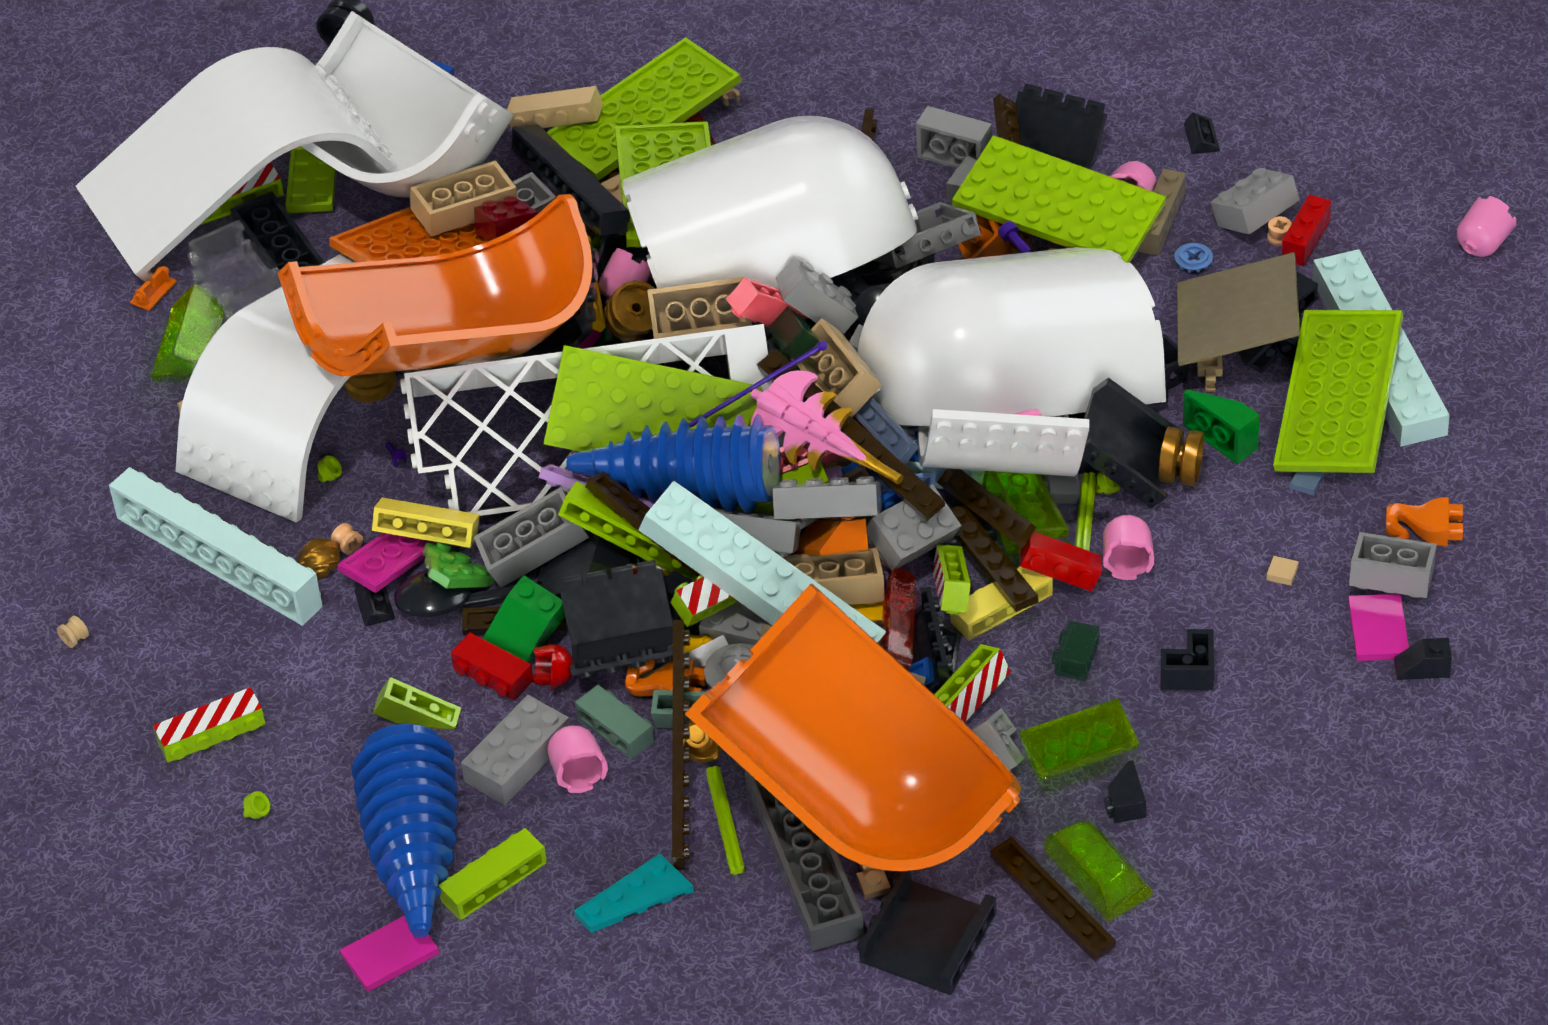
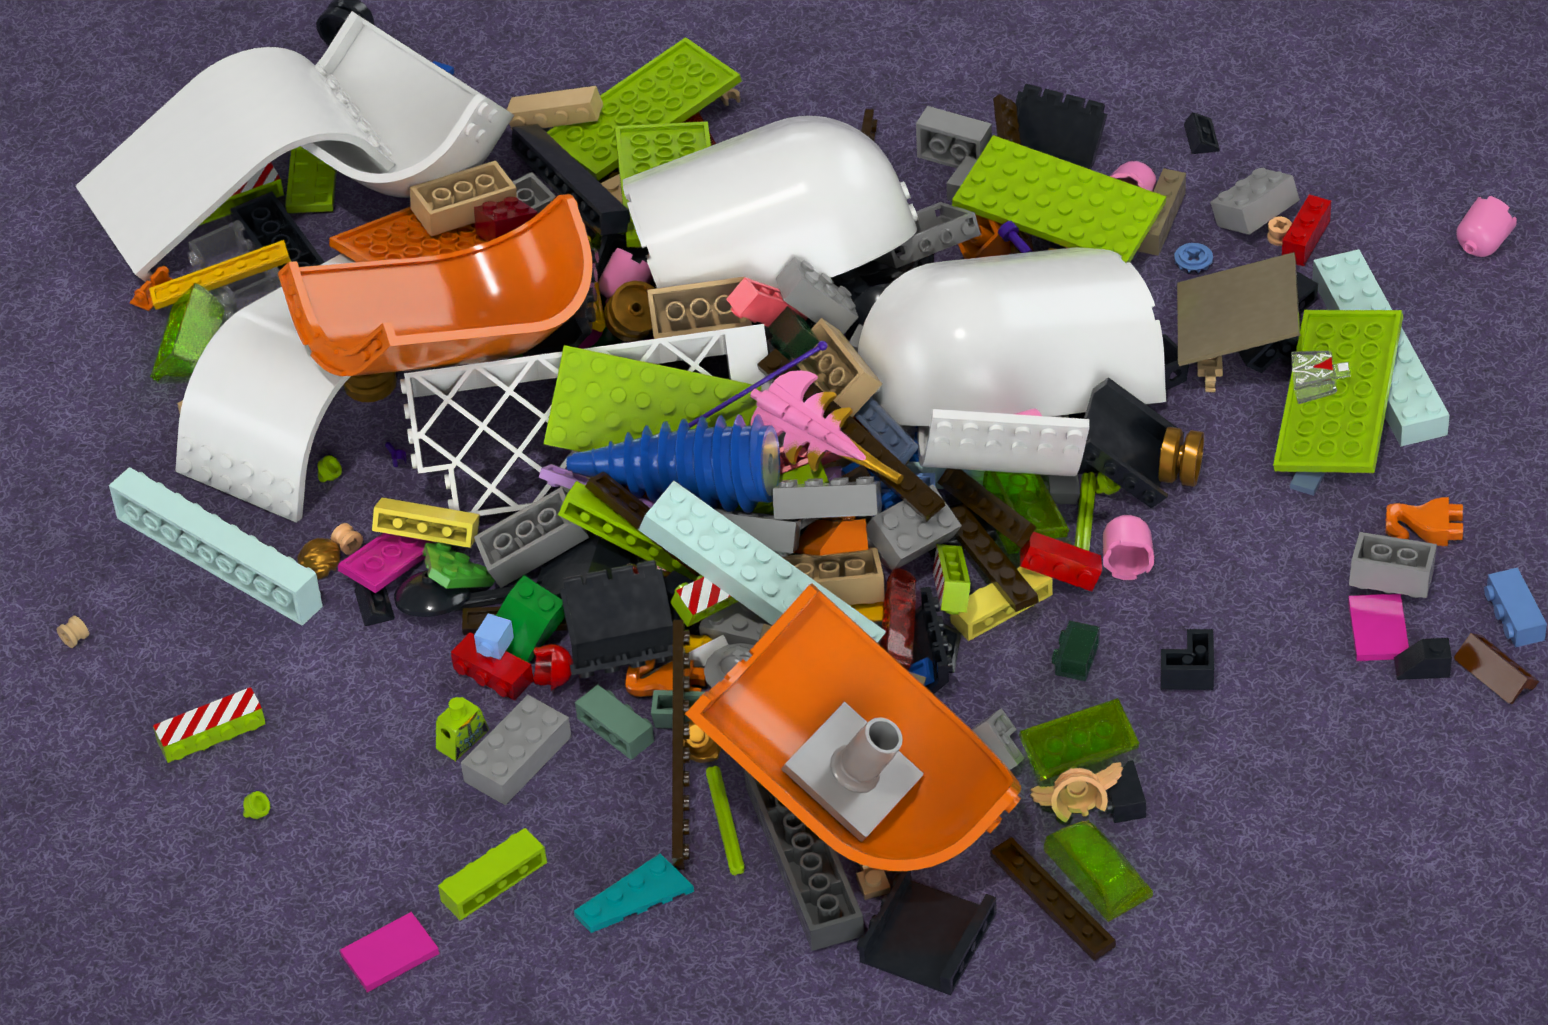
(221, 273): none -> yellow tile
(408, 815): blue cone -> none
(413, 706): lime slope -> none
(459, 728): none -> lime torso
(494, 636): none -> light blue brick
(576, 759): bright pink cylinder -> none
(854, 769): none -> light grey piece
(974, 681): brick -> none
(1078, 791): none -> light nougat helmet
(1226, 424): green slope -> none
(1282, 570): tan tile -> none
(1316, 374): none -> clear torso
(1494, 668): none -> reddish brown panel
(1515, 607): none -> medium blue brick

